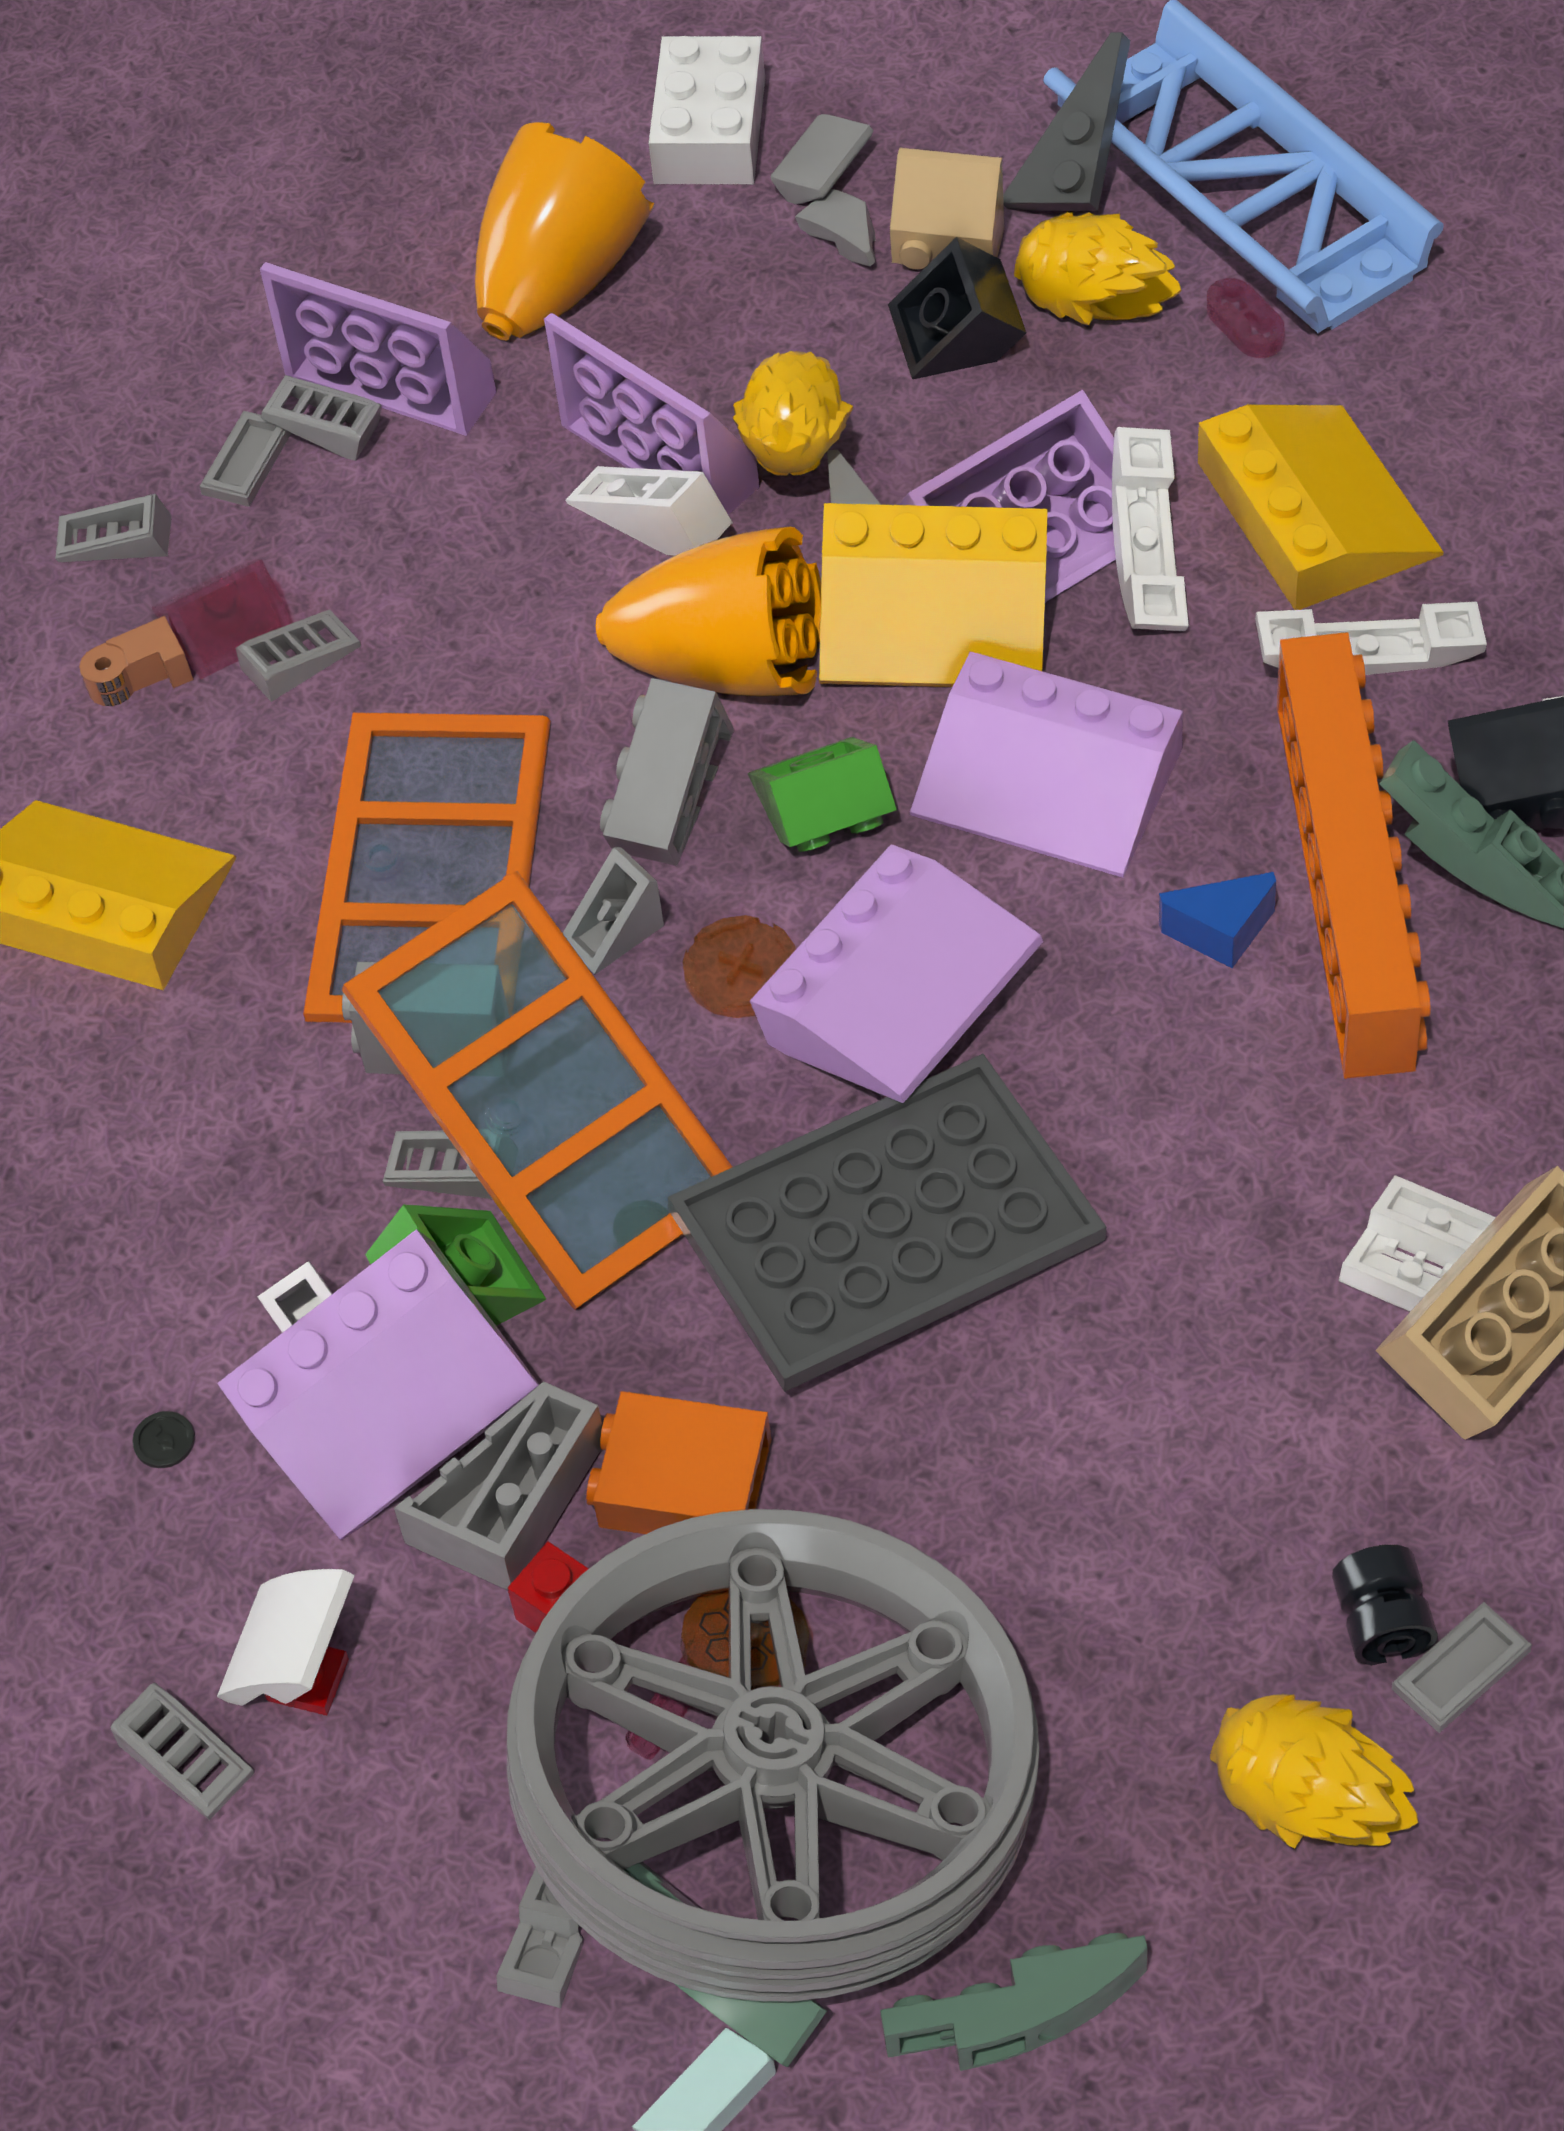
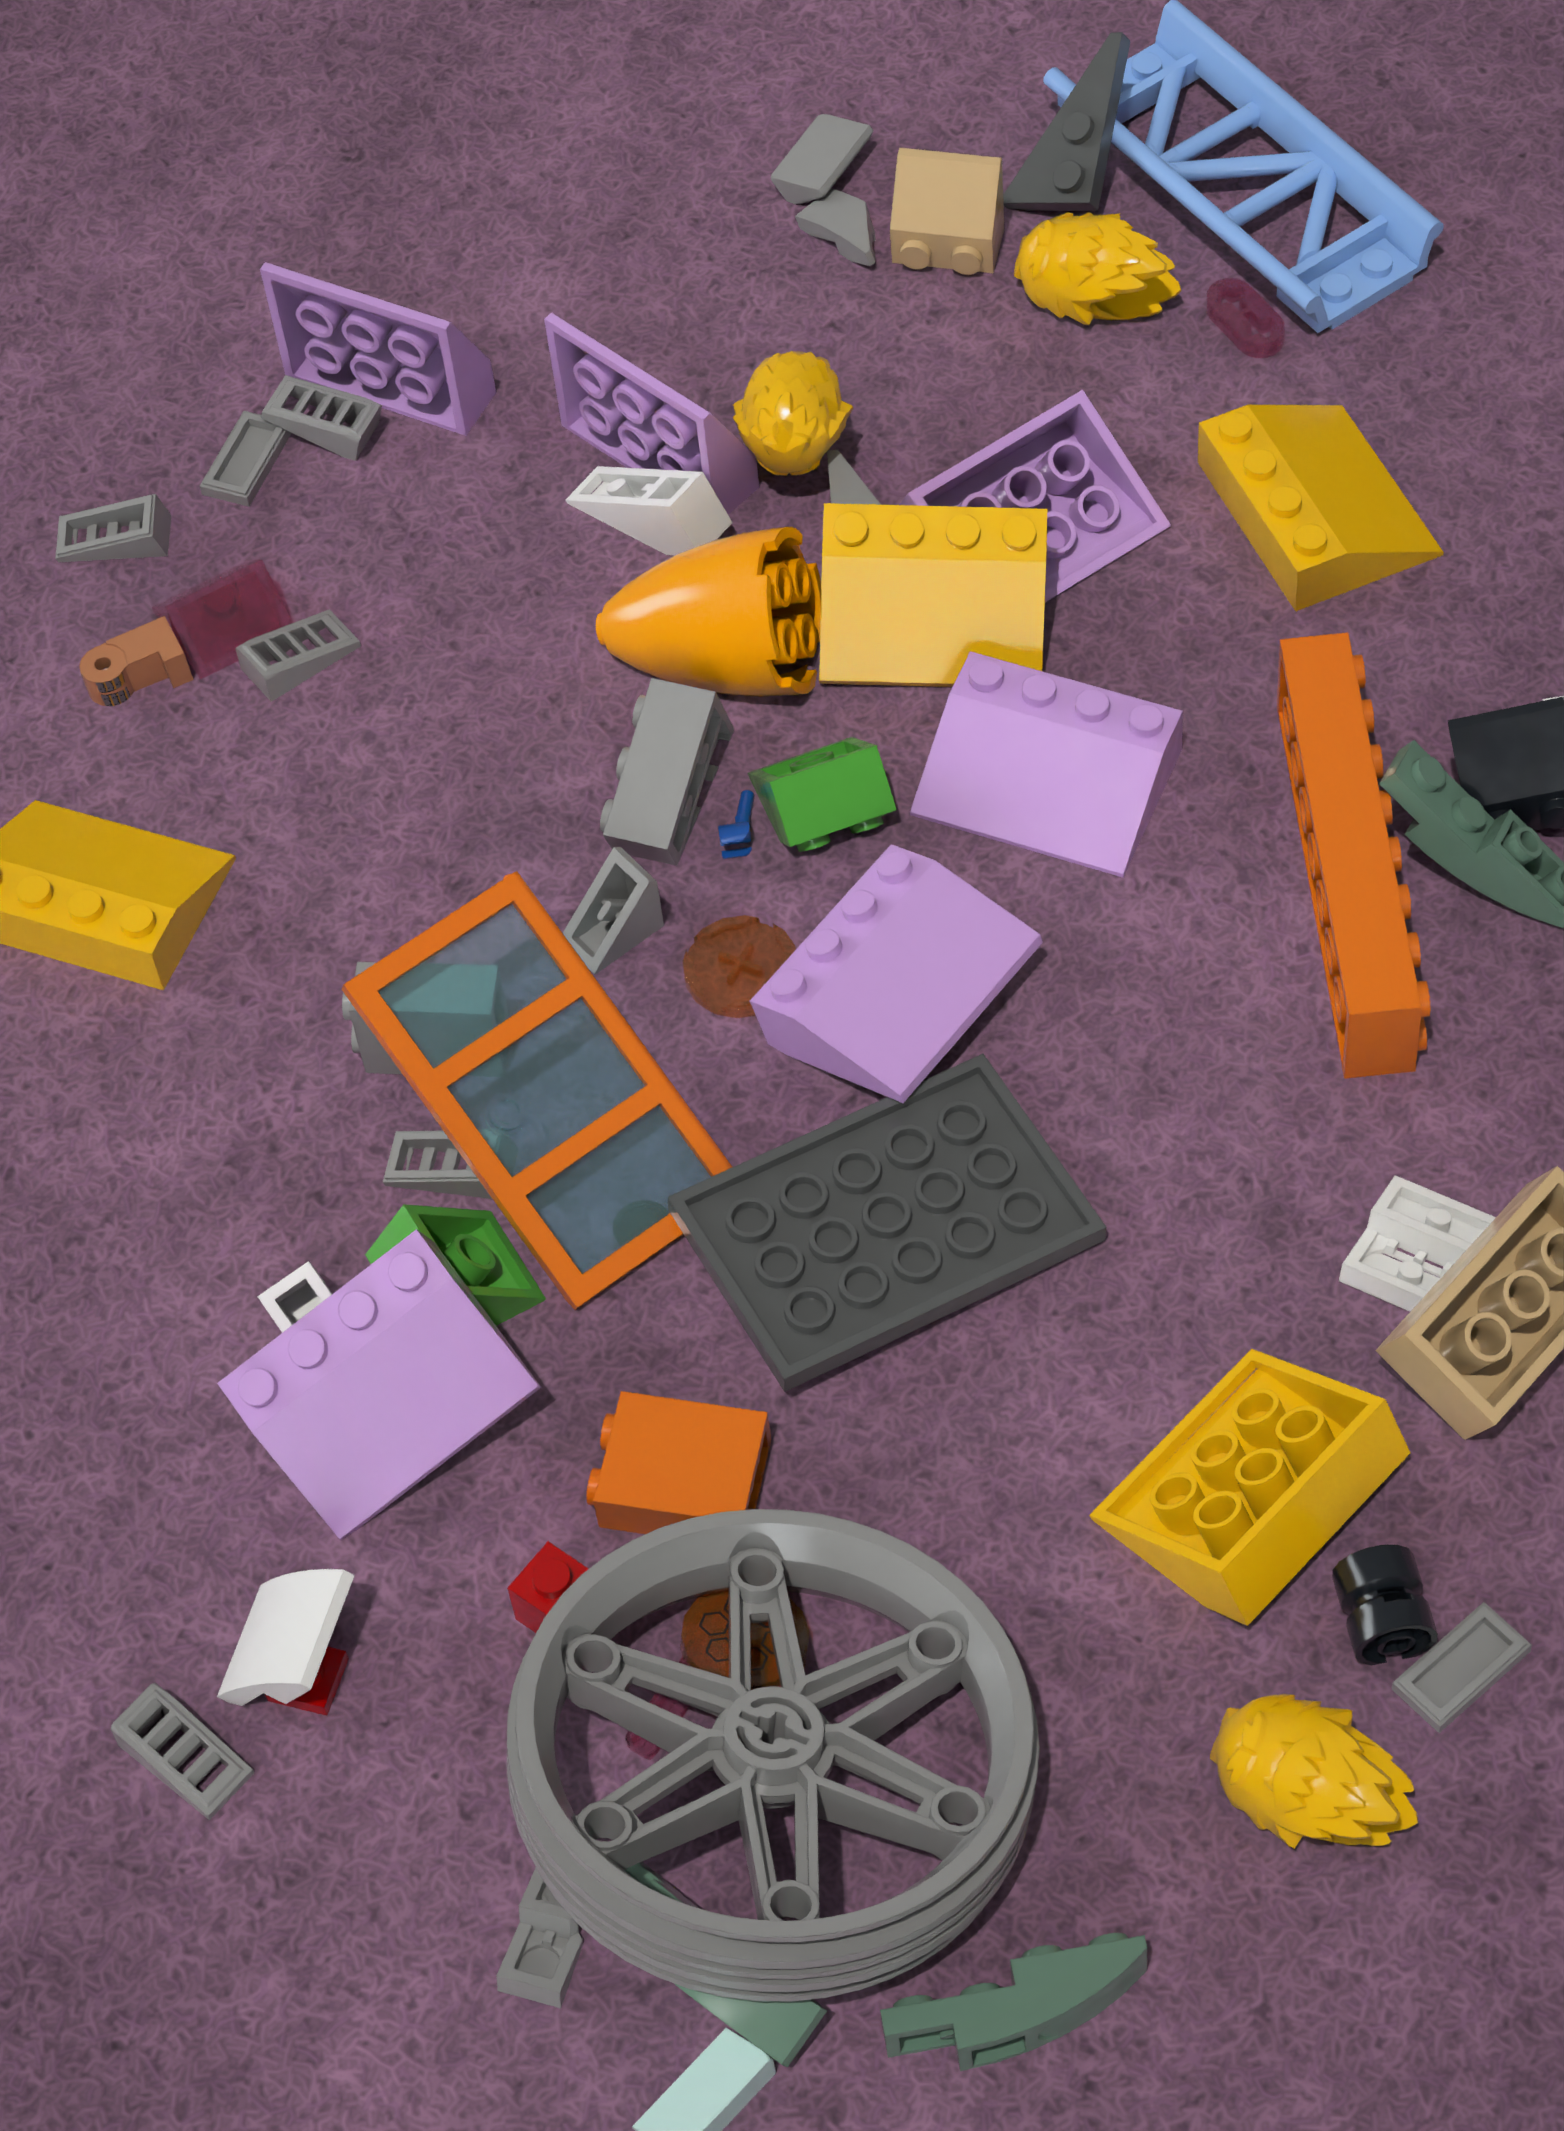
(163, 1439): pearl dark grey piece -> none
(421, 828): door -> none
(509, 1490): light grey wedge -> none
(552, 228): light orange cylinder -> none
(707, 110): white brick -> none
(739, 831): none -> blue hand
(956, 312): black slope -> none
(1143, 530): white slope -> none
(1219, 916): blue slope -> none
(1255, 1483): none -> yellow slope
(1437, 639): white slope -> none

